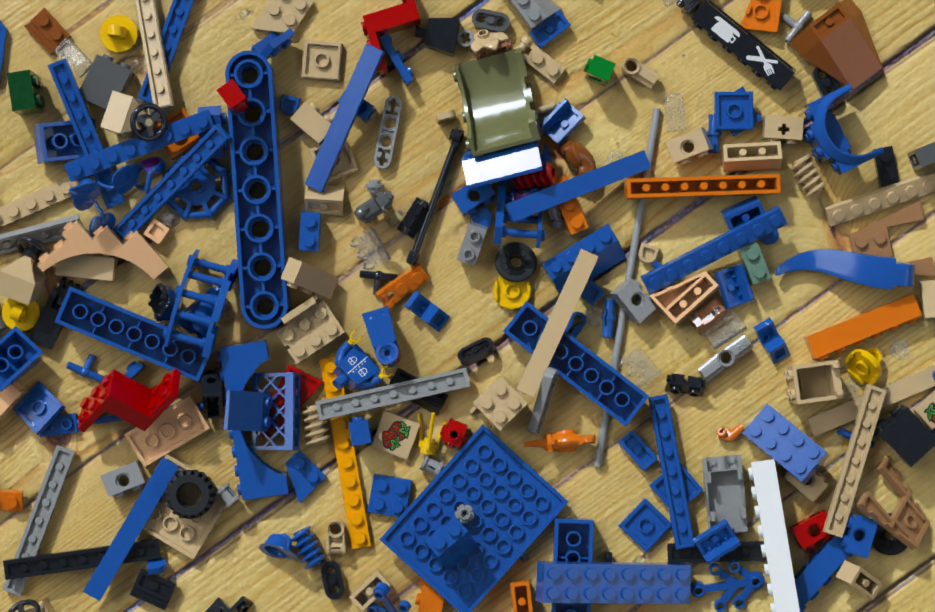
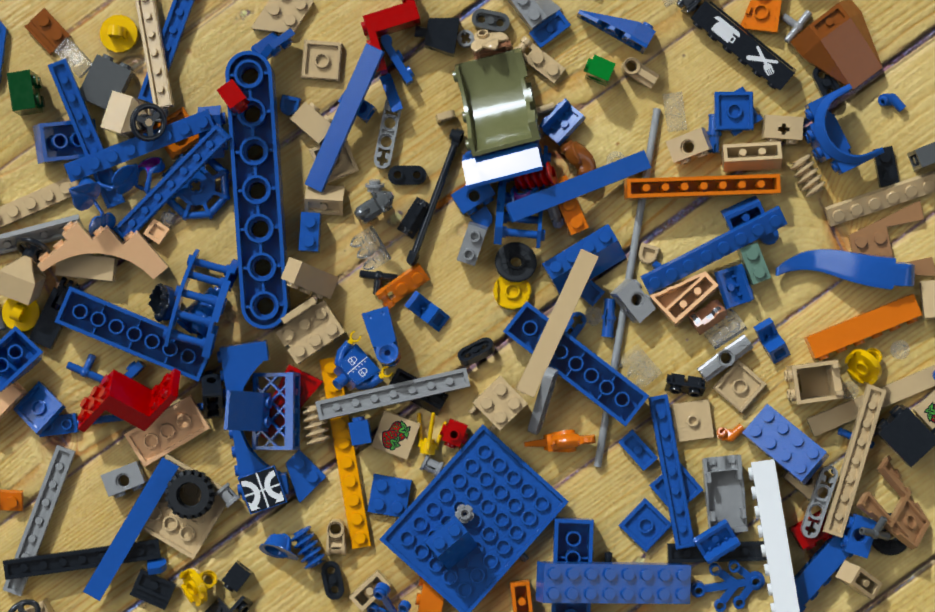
(195, 587): none -> yellow tile
(236, 576): none -> black brick
(262, 489): none -> tile
(391, 92): none -> blue piece
(407, 175): none -> black plate
(627, 31): none -> blue wedge
(692, 420): none -> tan plate
(739, 386): none -> tan tile
(822, 502): none -> light grey beam
(876, 532): none -> dark grey piece
(891, 99): none -> blue arm

